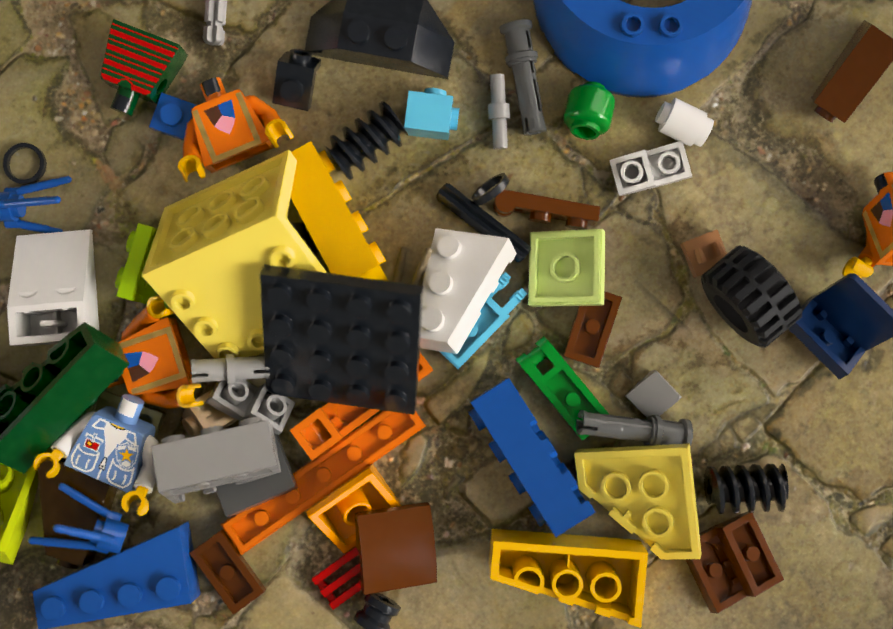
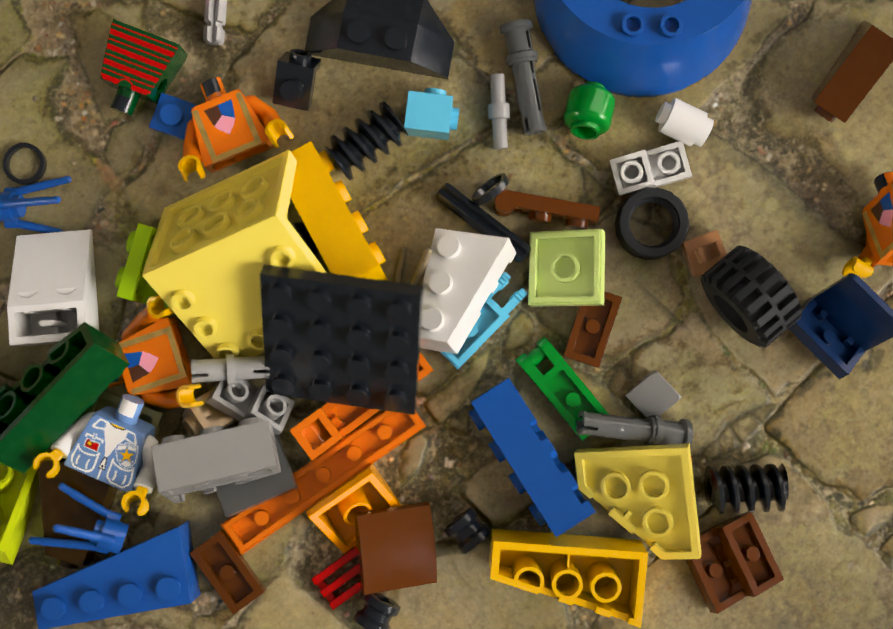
(467, 530): none -> black wheel
(671, 203): none -> black tyre

